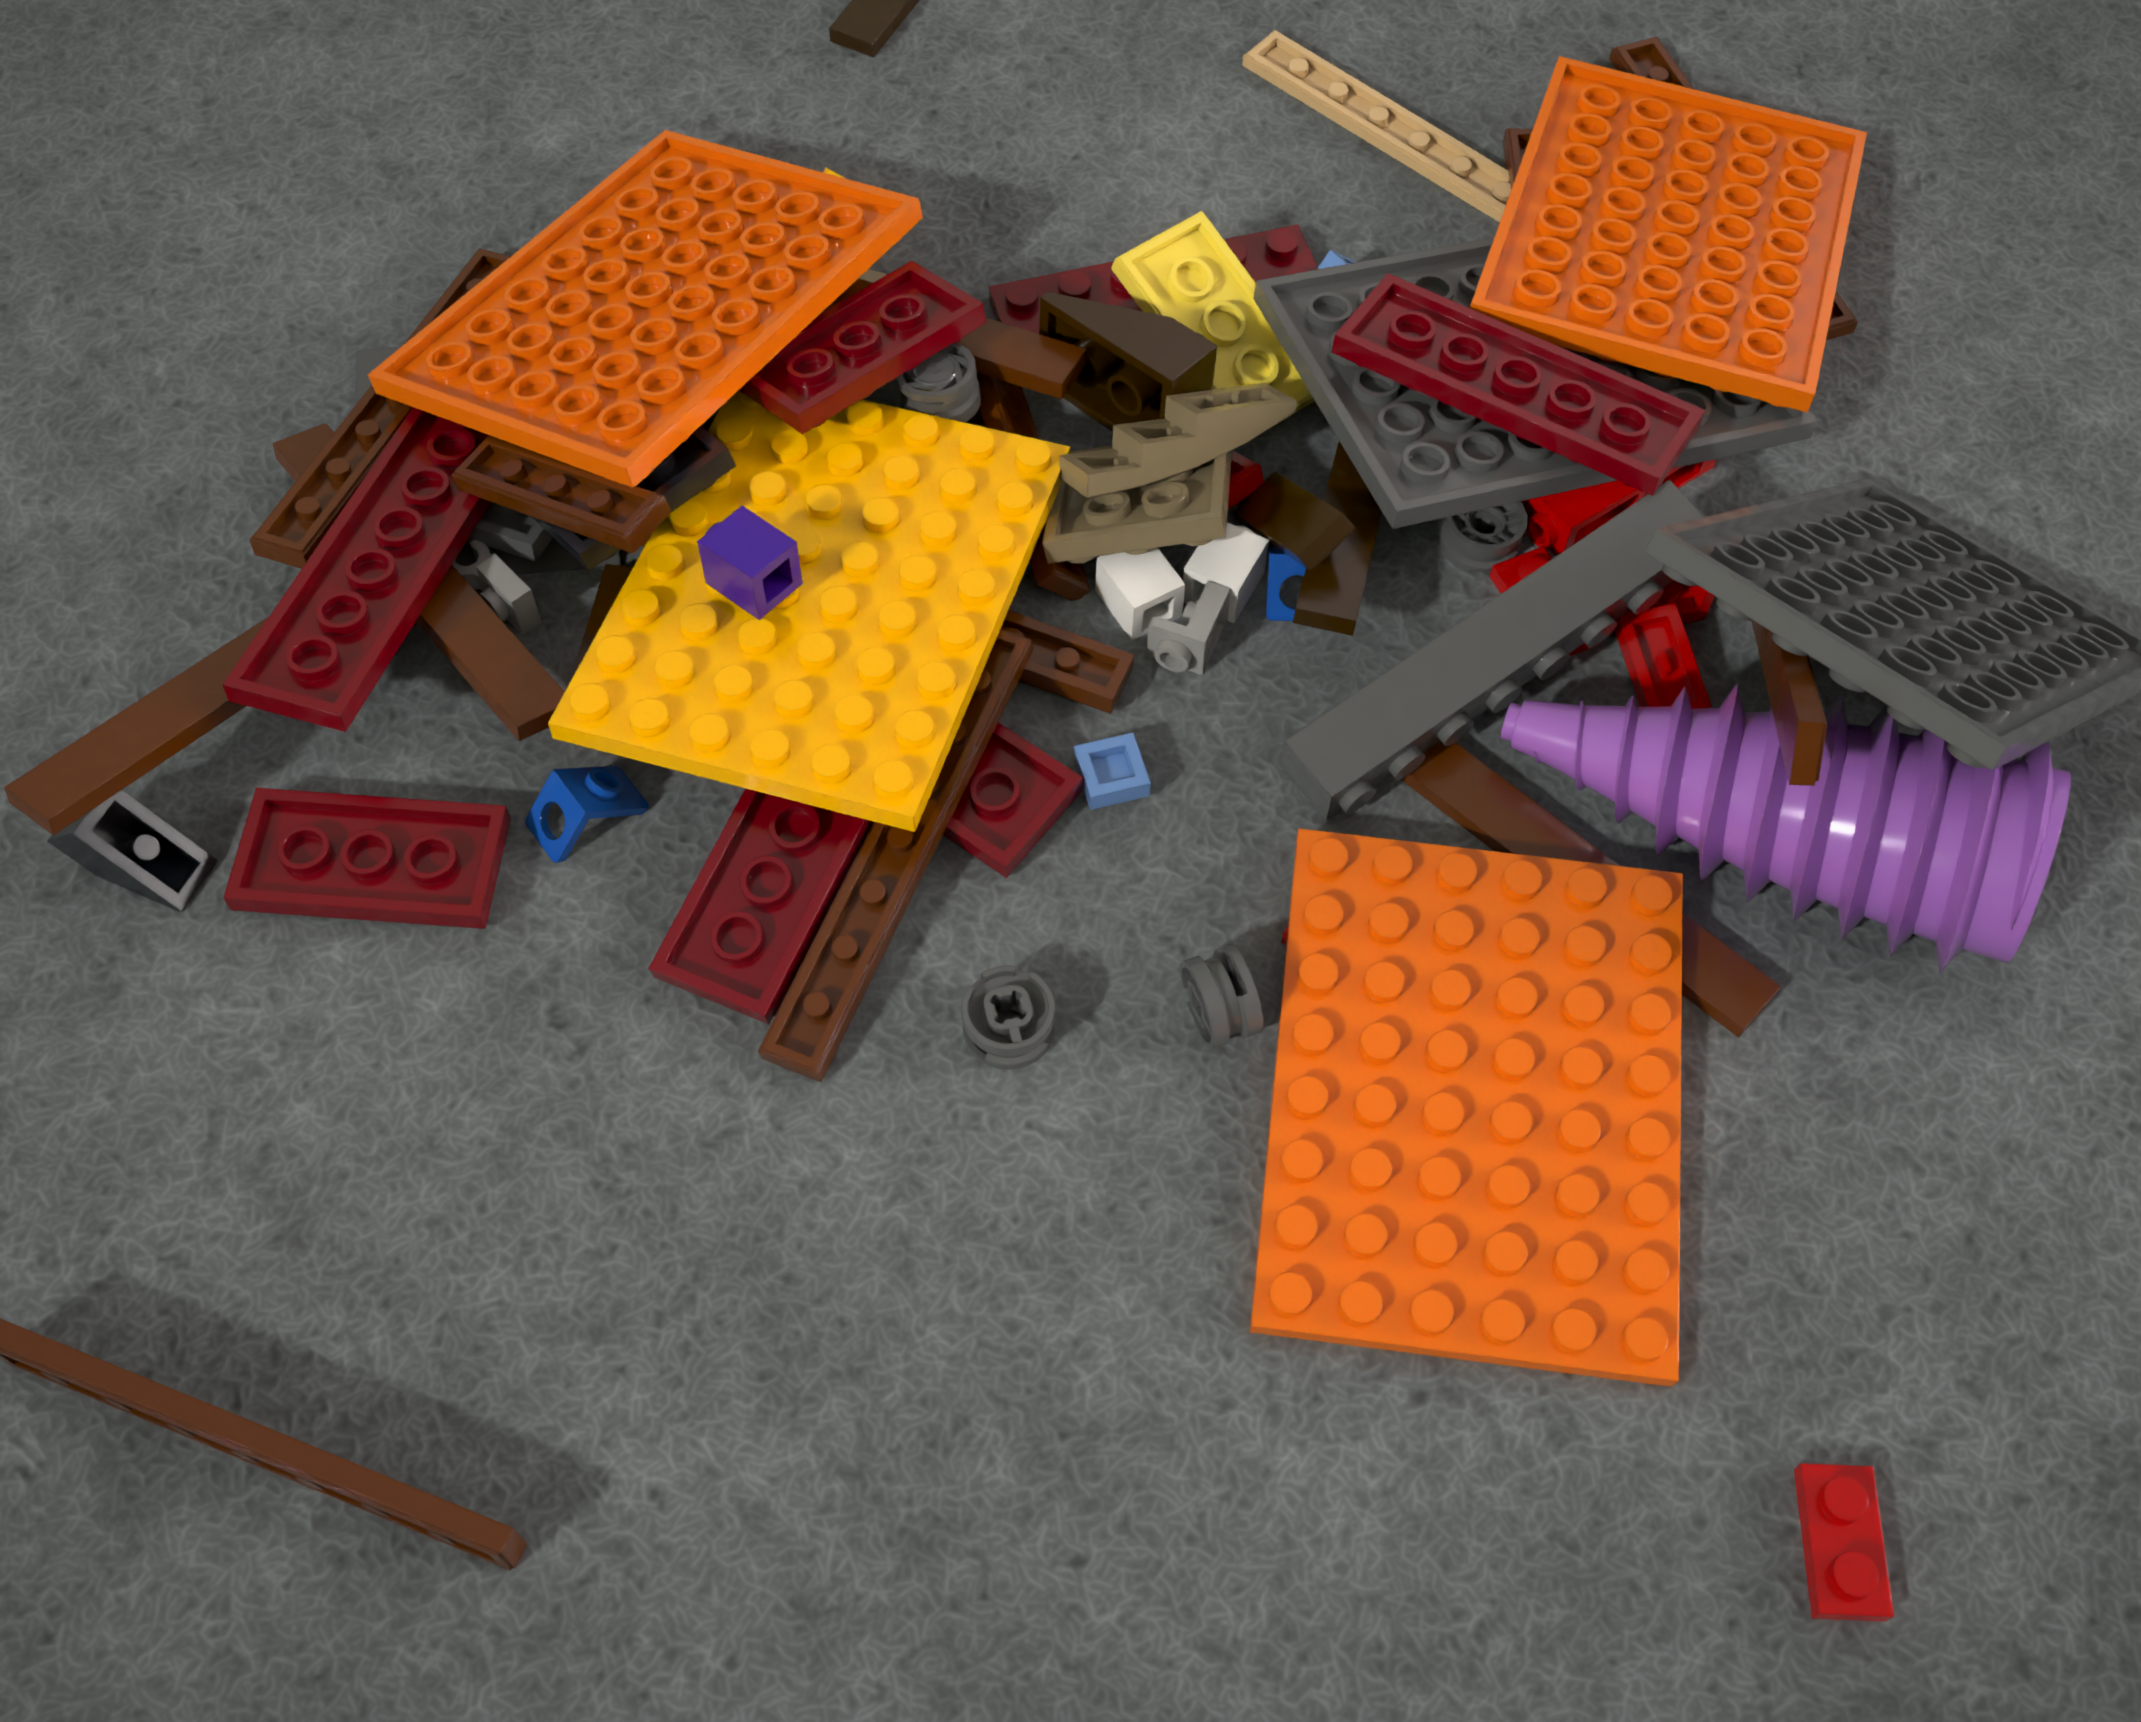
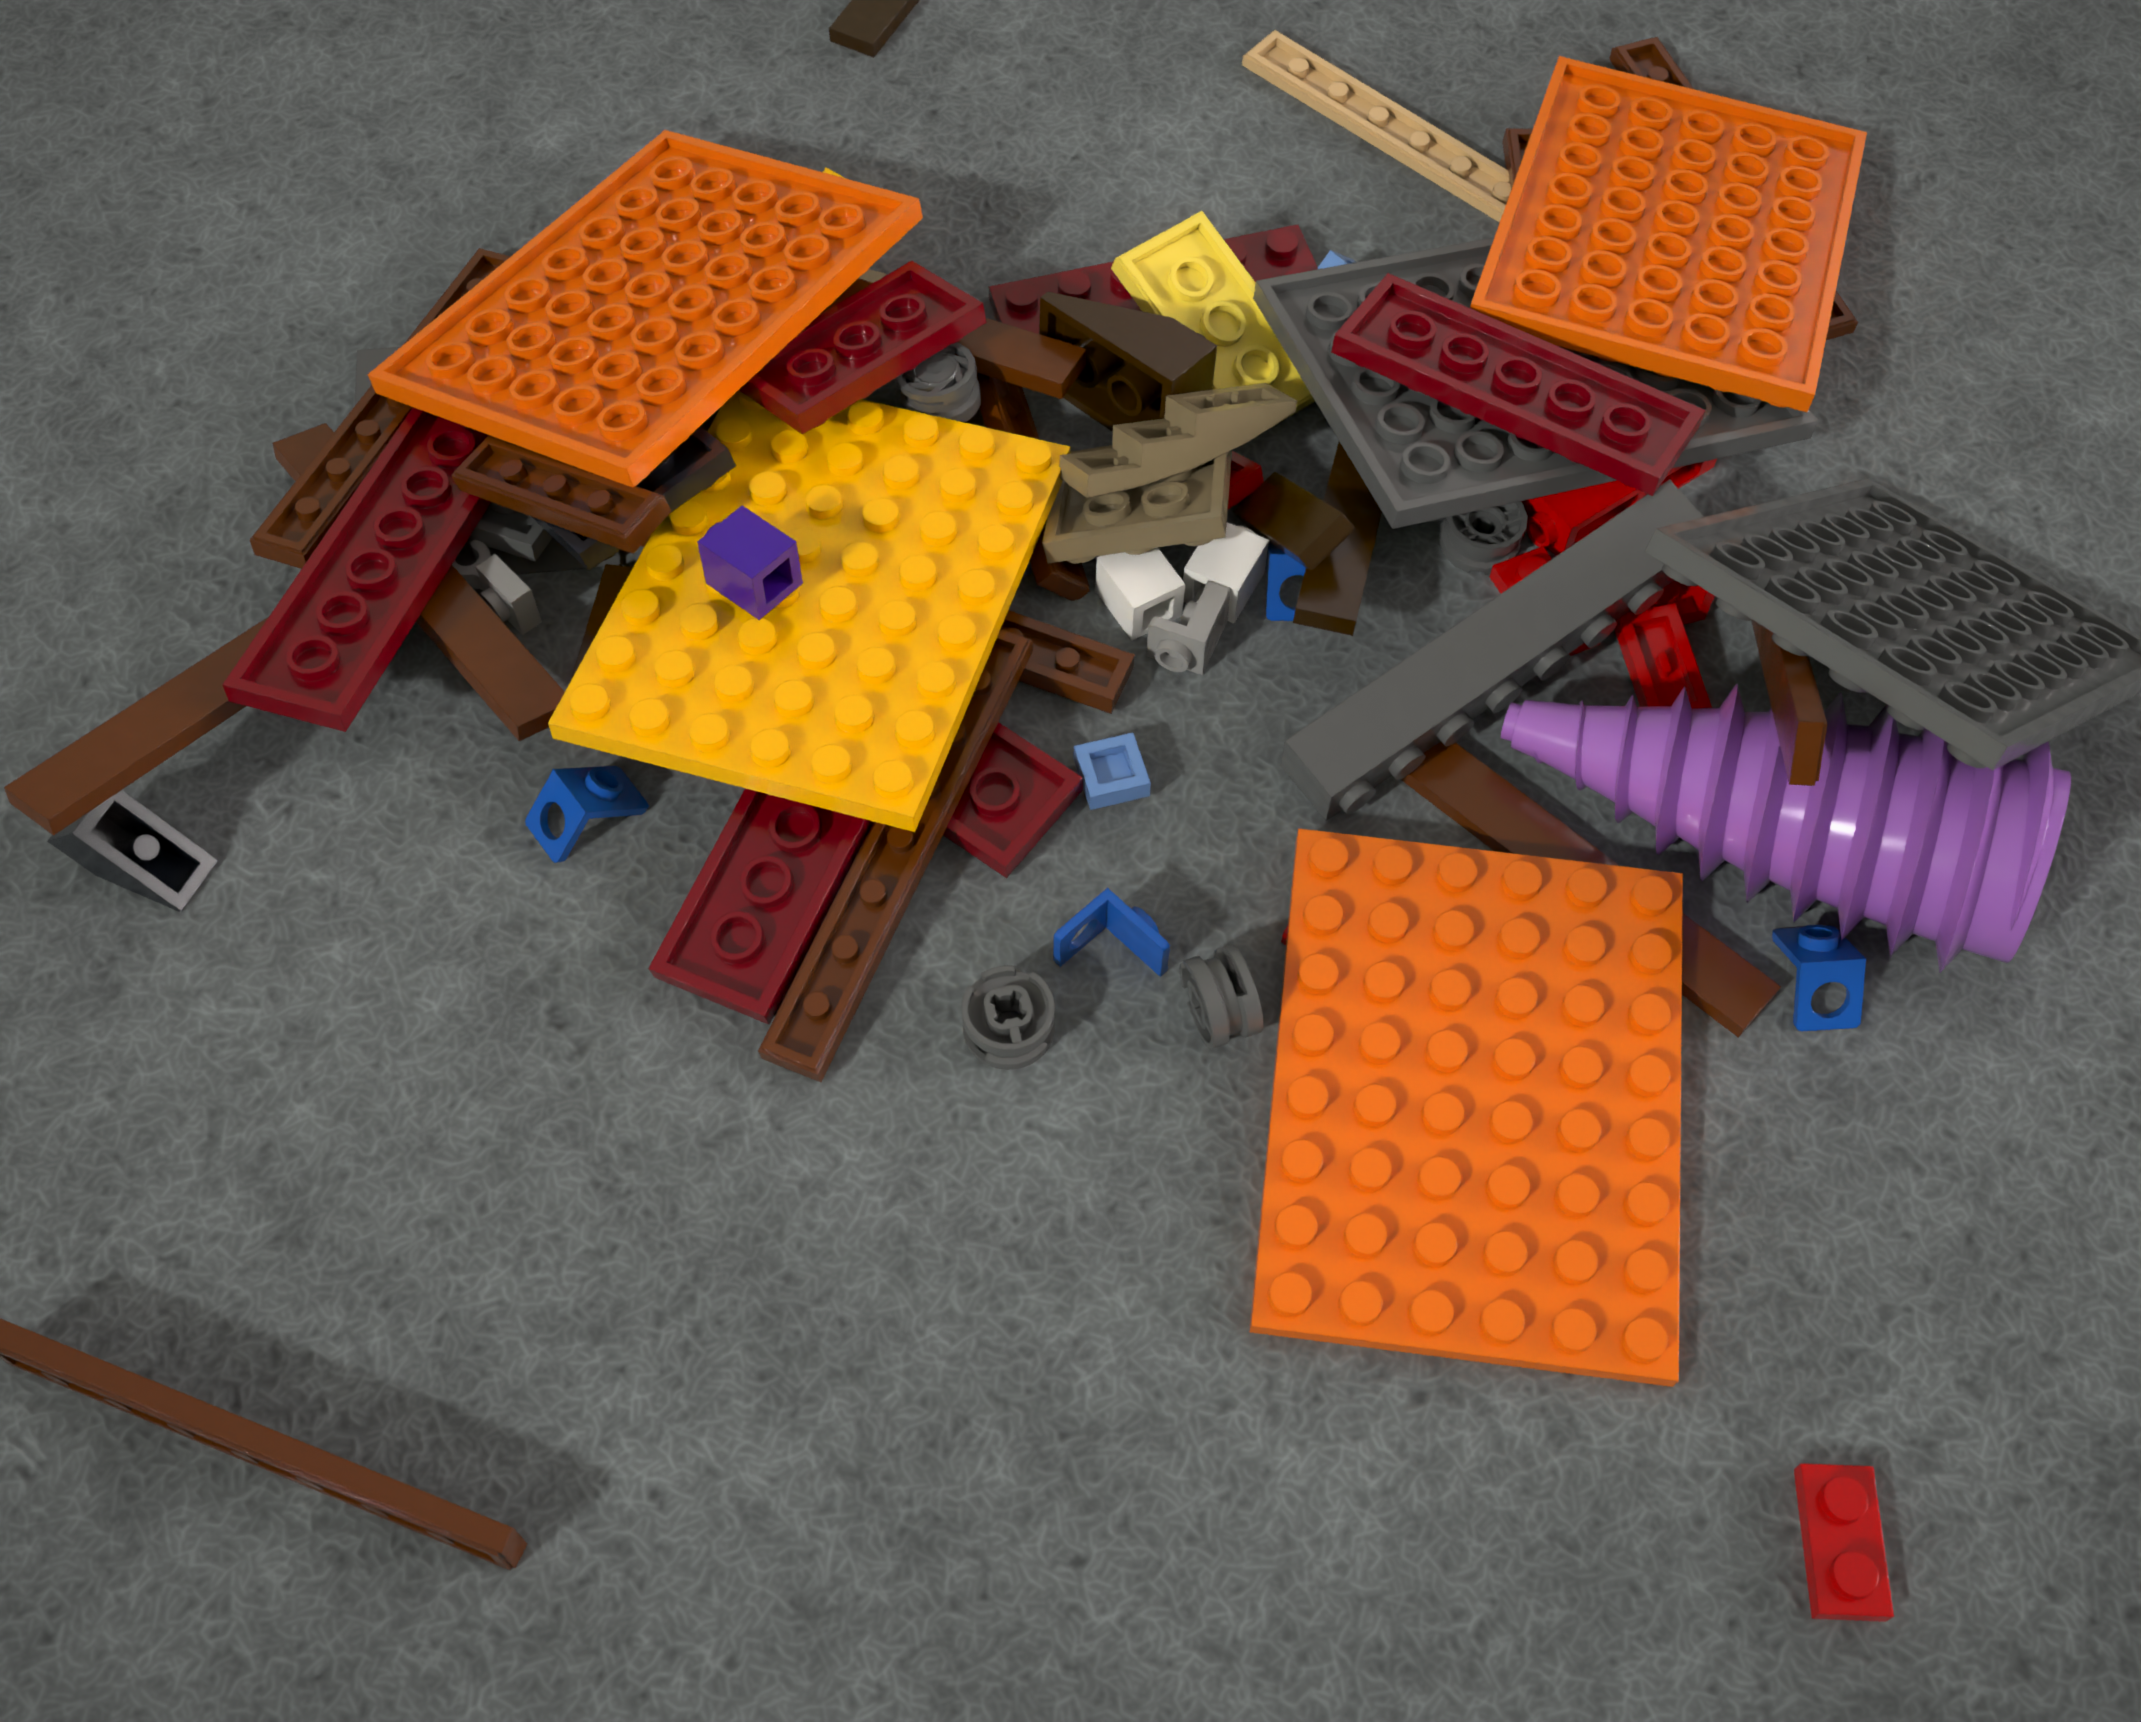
(368, 858): dark red plate -> none
(1128, 924): none -> blue bracket
(1819, 960): none -> blue bracket

